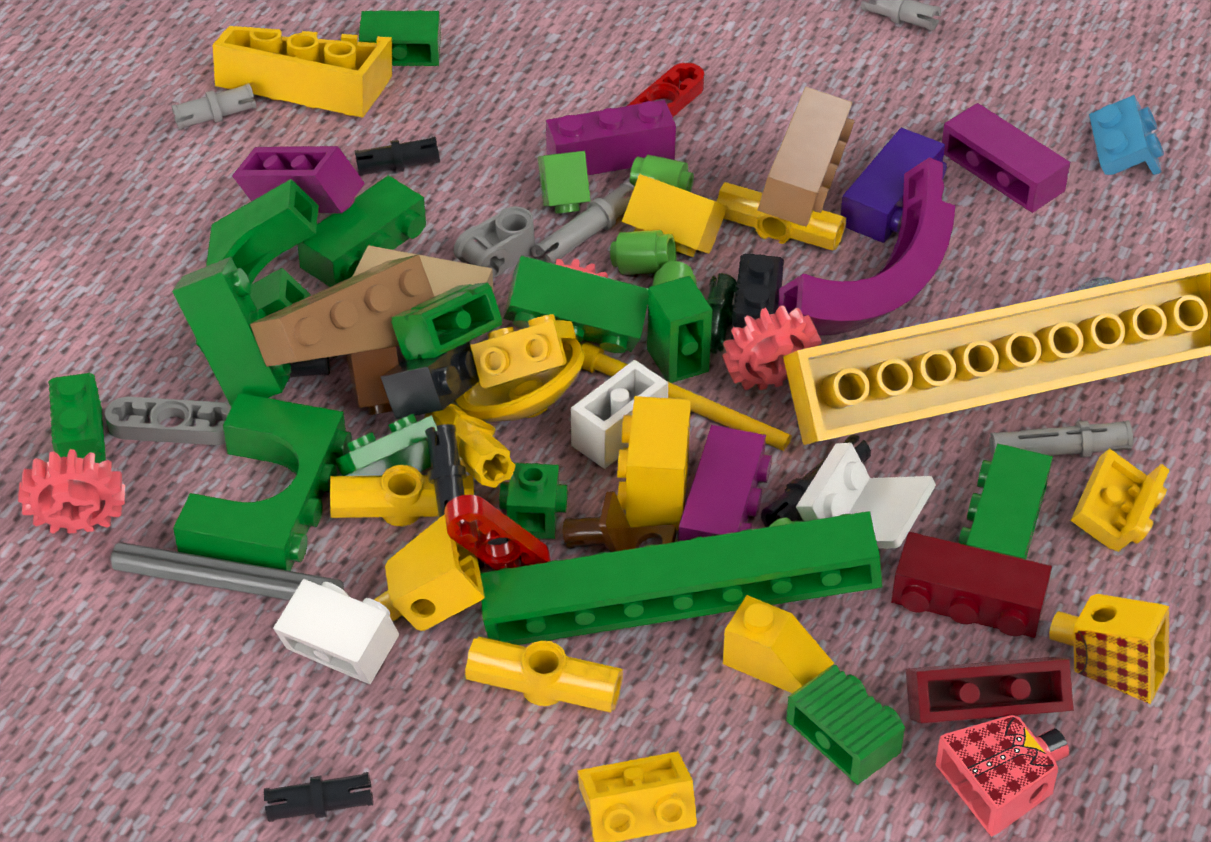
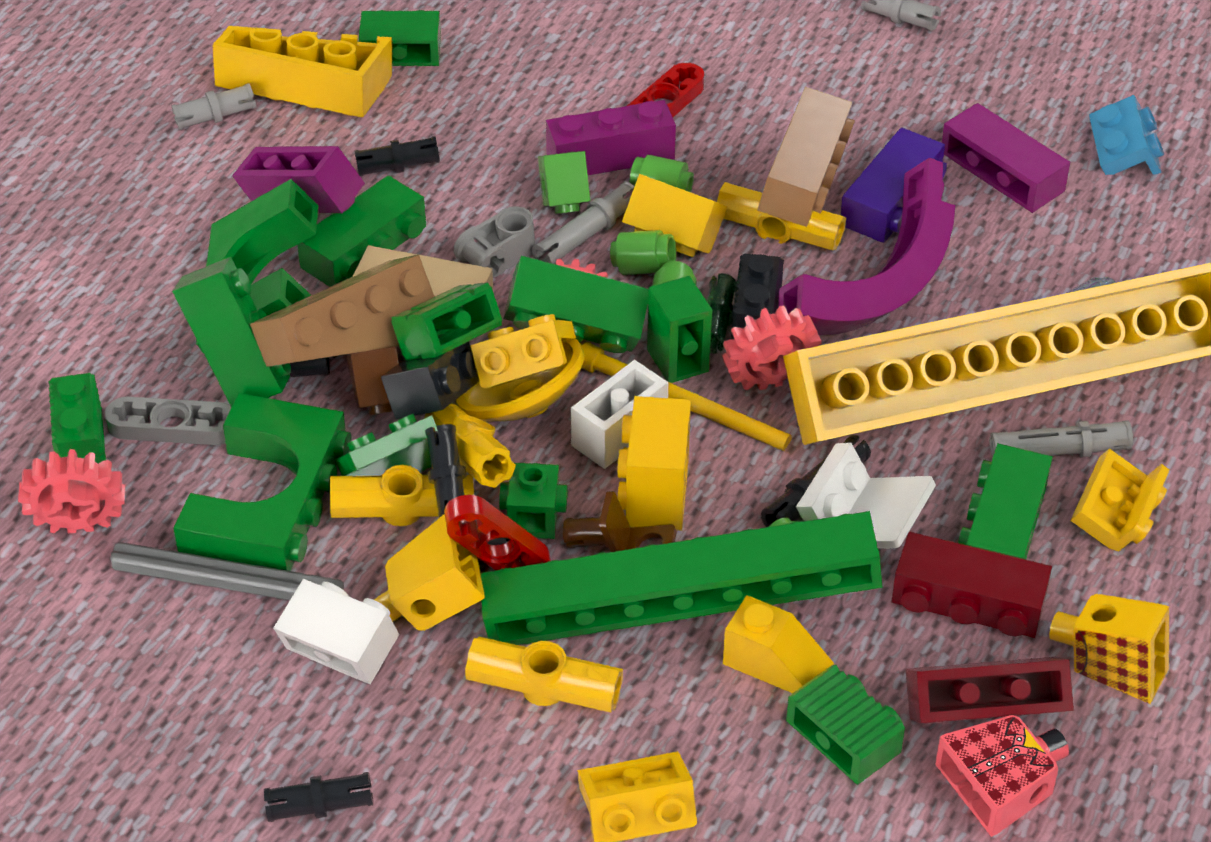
(726, 484): magenta brick -> none

